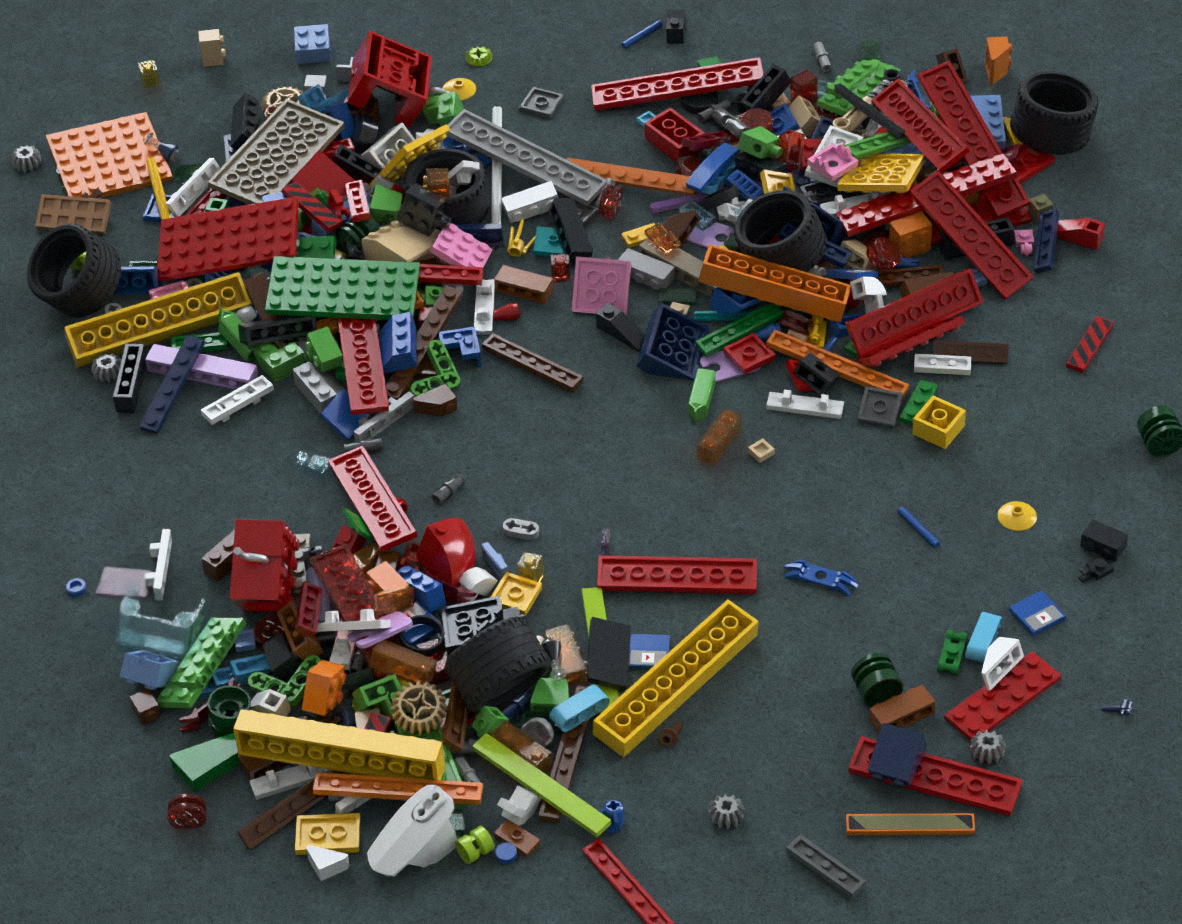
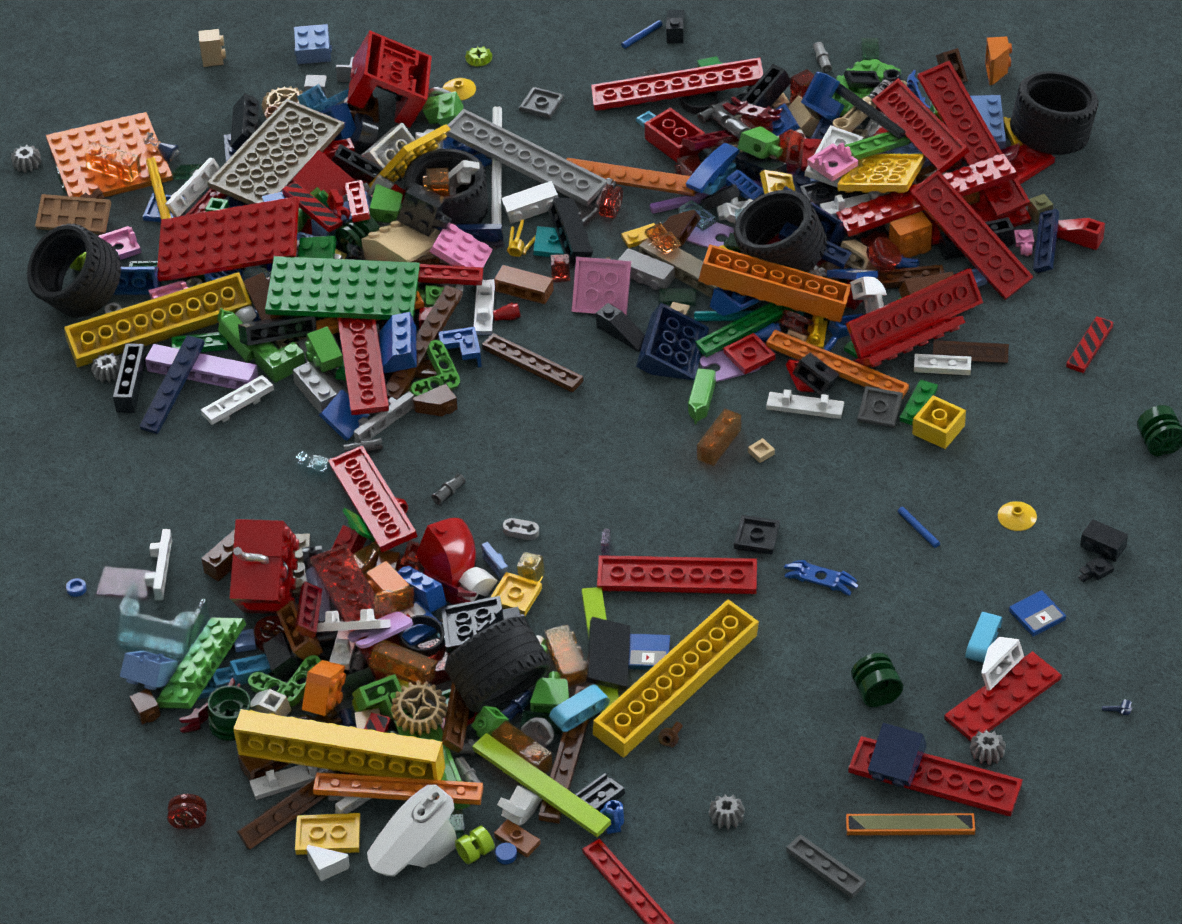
(112, 161): none -> clear orange brick
(125, 237): none -> bright pink piece
(149, 73): clear yellow brick -> none
(205, 761): slope -> none
(553, 649): piece -> none
(601, 792): none -> plate
(757, 534): none -> black plate
(763, 114): none -> dark red piece
(820, 95): none -> blue panel
(862, 78): none -> black tile
(903, 709): dark orange brick -> none
(952, 652): green plate -> none

